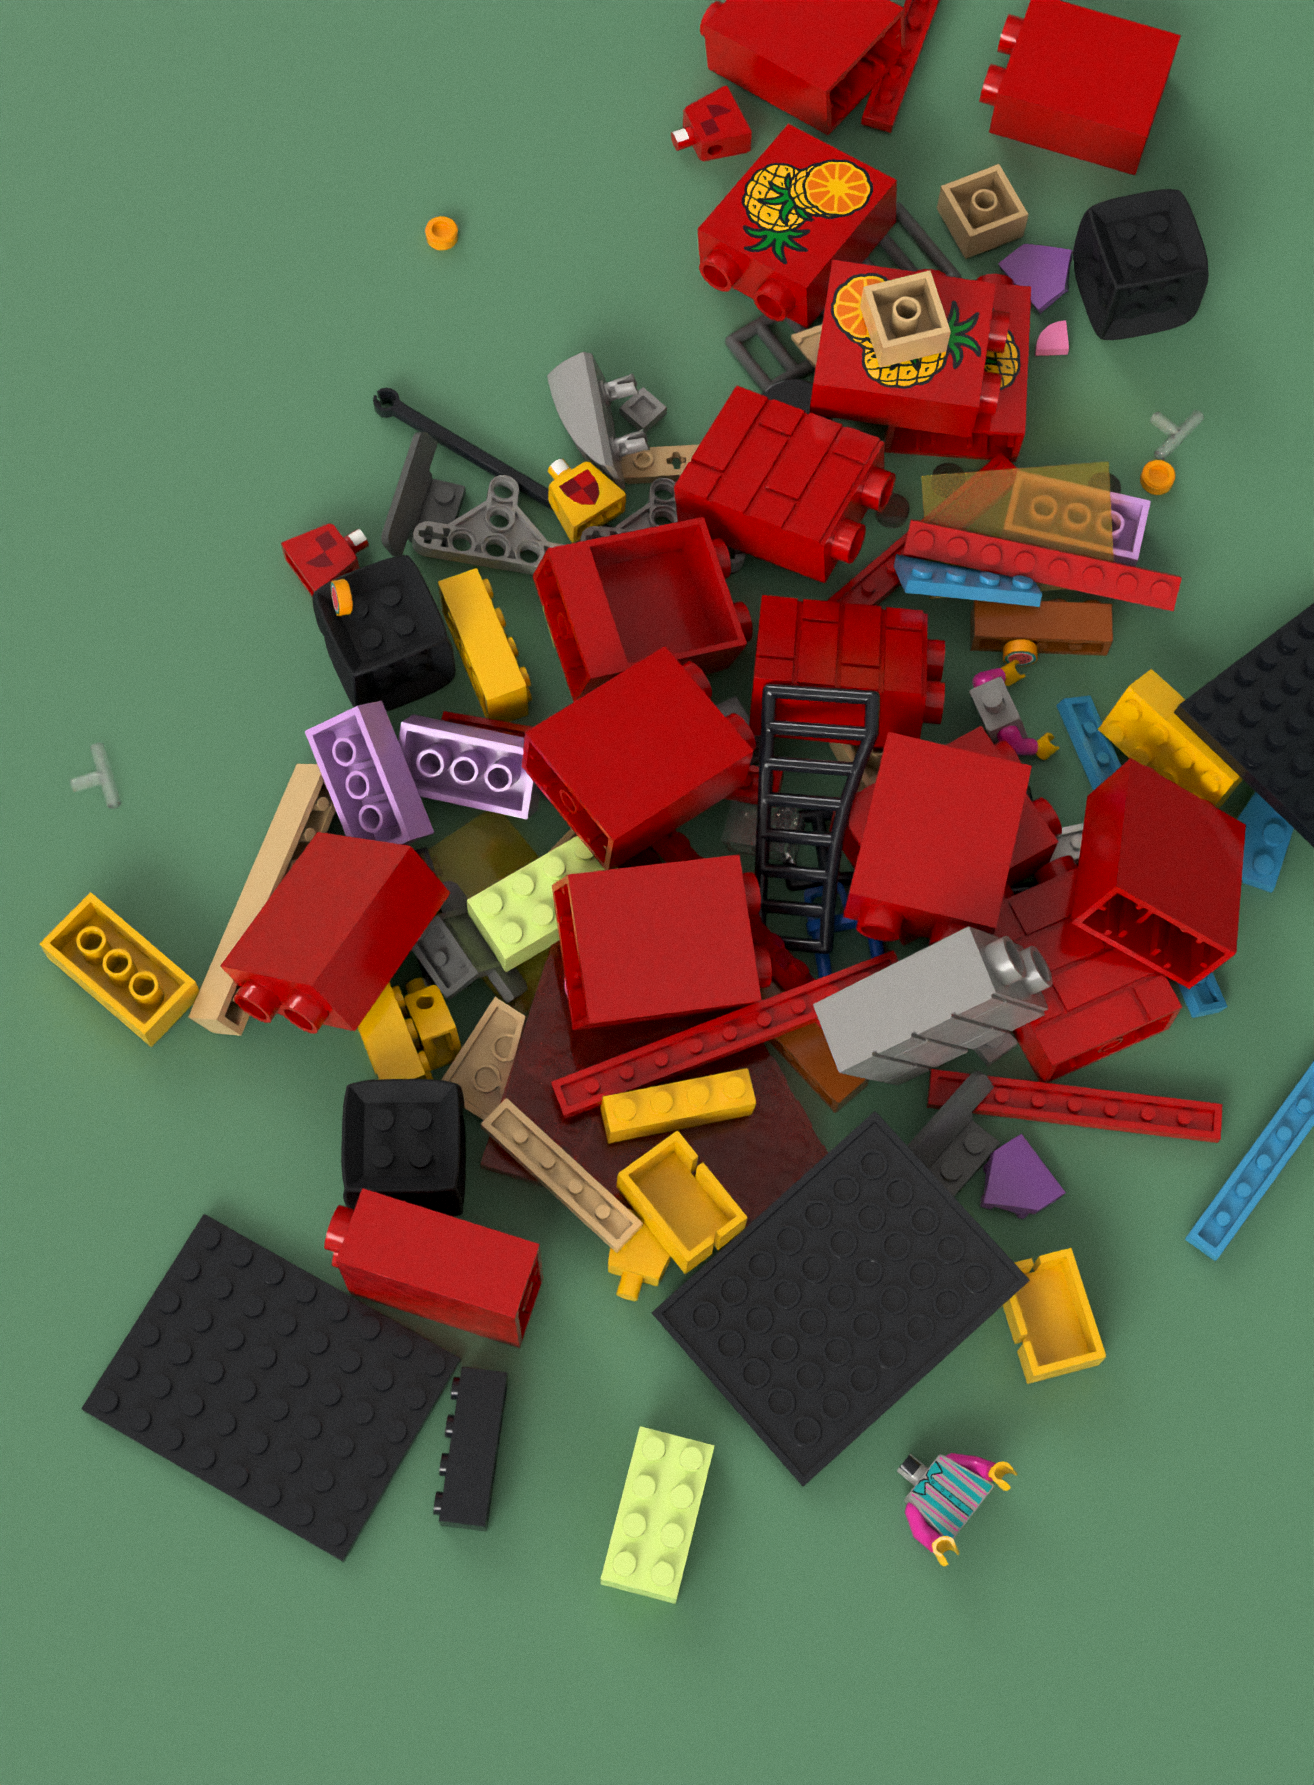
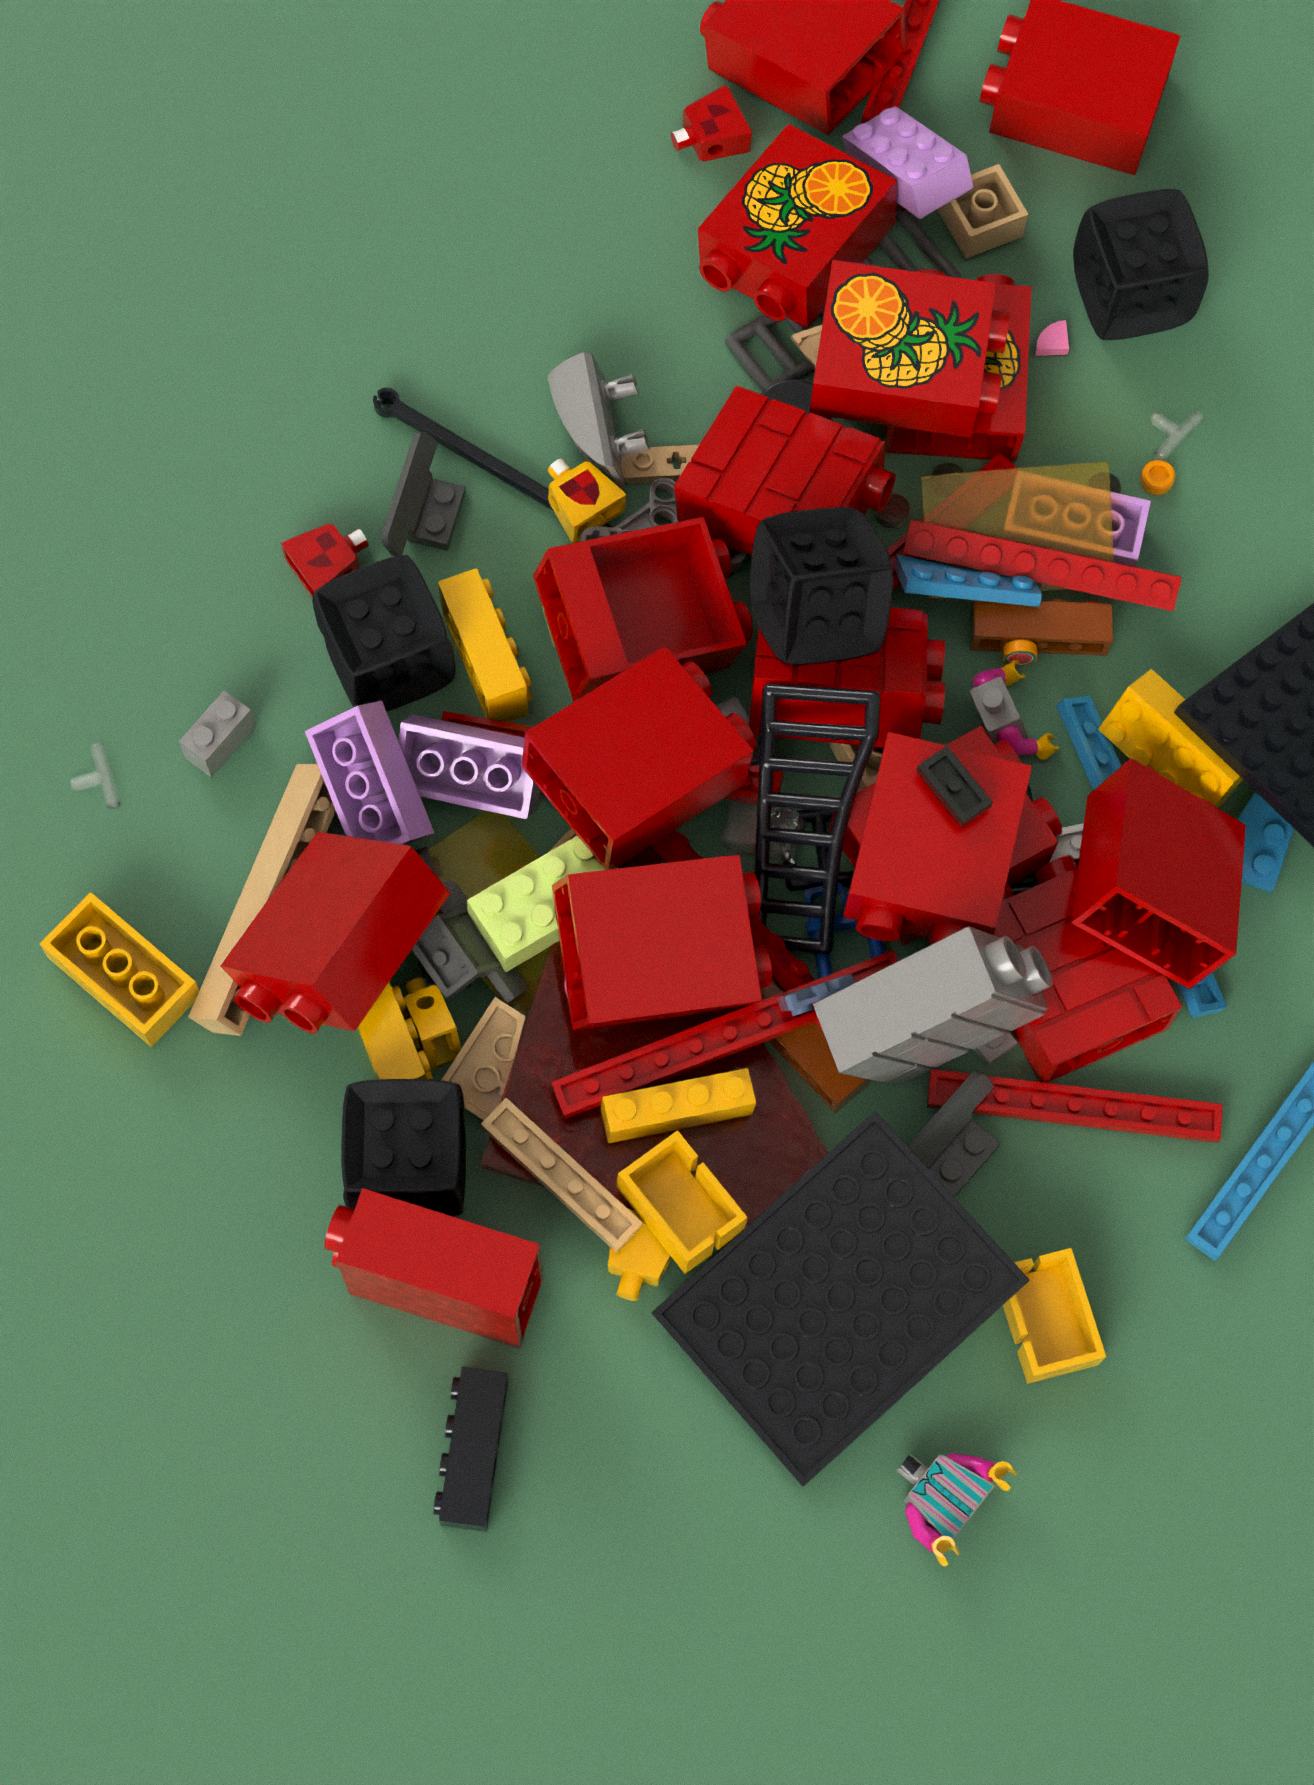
(217, 733): none -> light grey brick
(272, 1387): black plate -> none
(341, 597): light orange tile -> none
(441, 233): light orange tile -> none
(480, 532): light grey beam -> none
(643, 410): light grey plate -> none
(657, 1515): yellowish green brick -> none
(801, 1000): none -> sand blue wing
(820, 585): none -> black piece
(905, 318): tan brick -> none
(924, 164): none -> lavender brick
(954, 786): none -> pearl dark grey plate
(1018, 1180): medium lavender slope -> none
(1041, 268): medium lavender slope -> none

